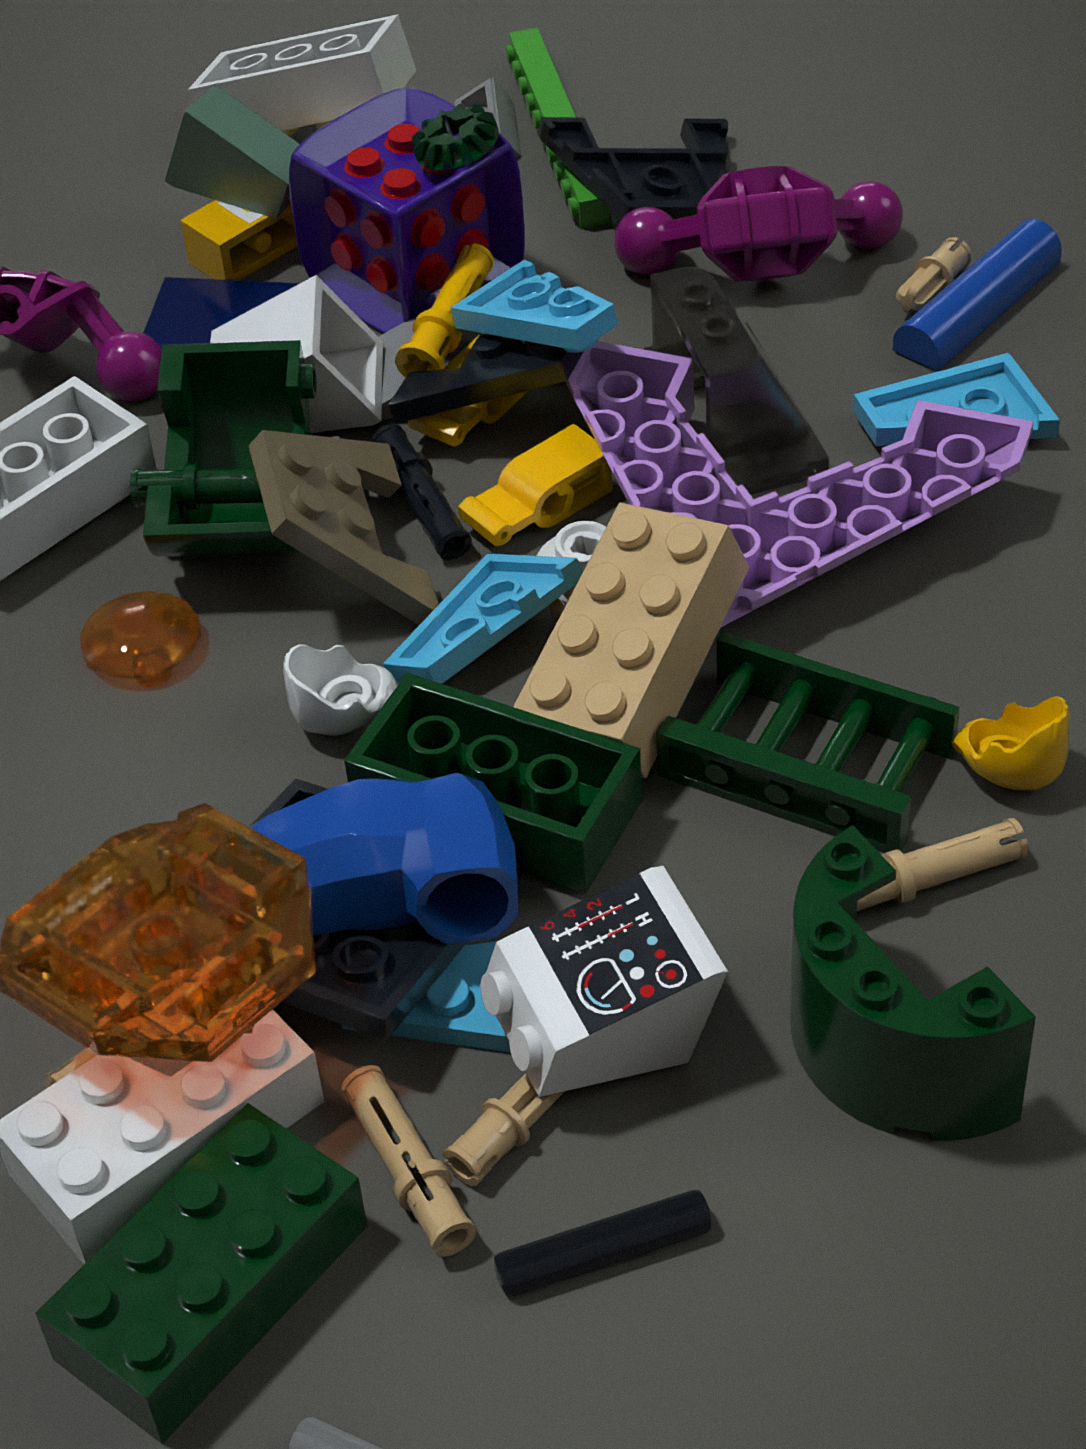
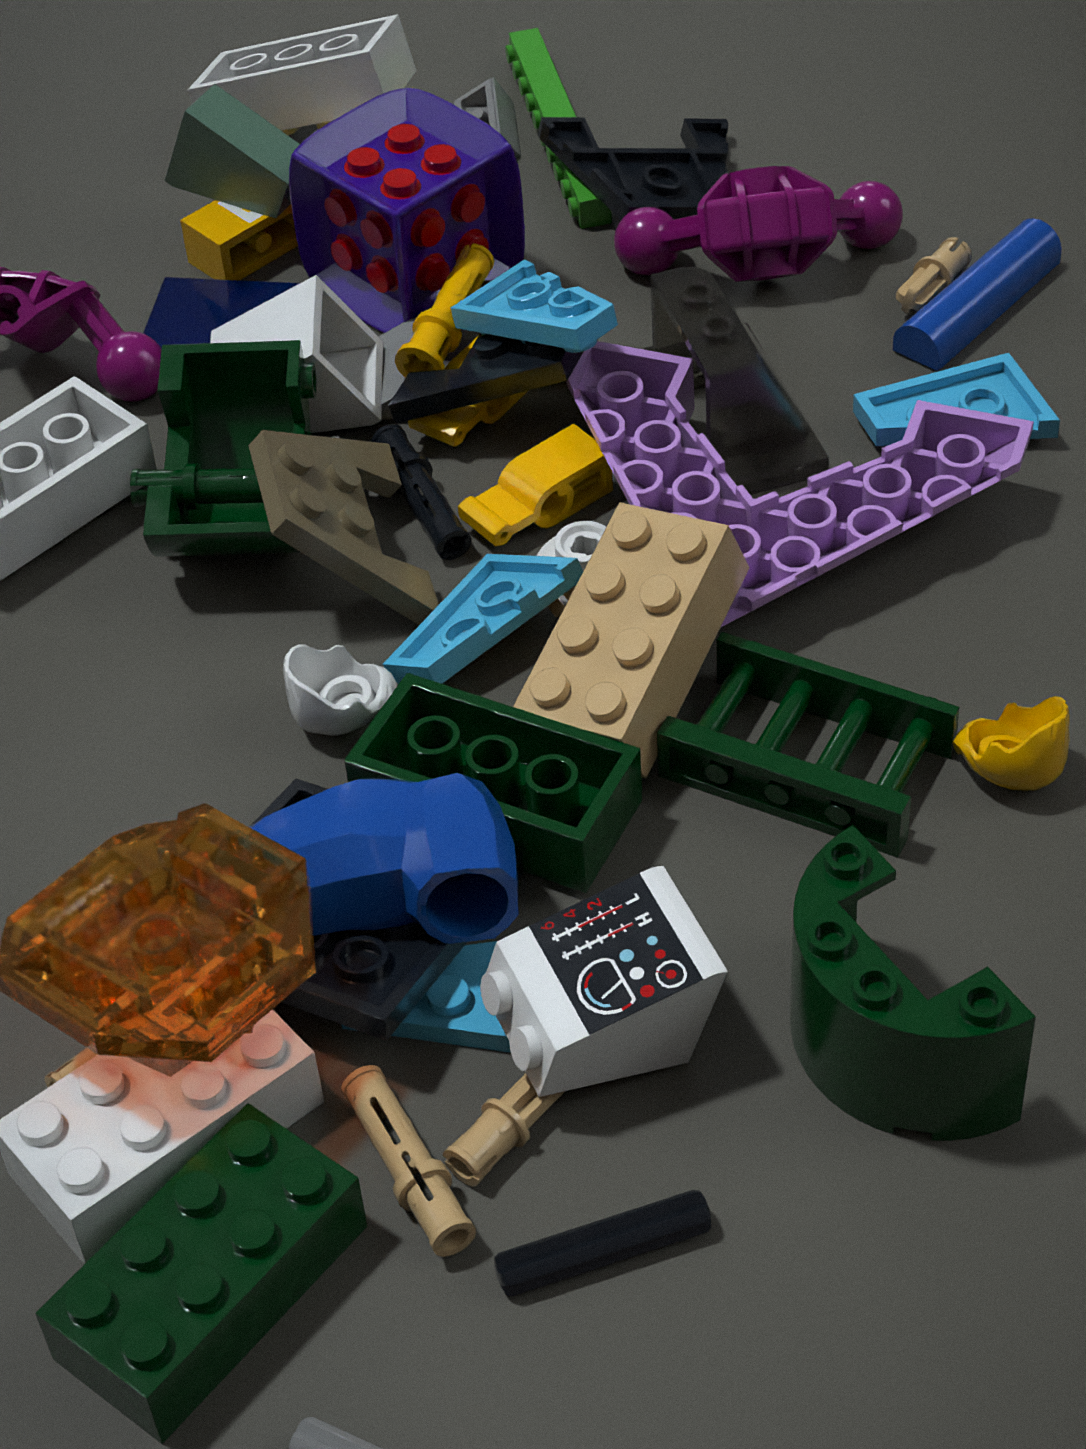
(140, 636): clear orange dish -> none
(438, 149): dark green gear -> none
(948, 861): tan pin -> none

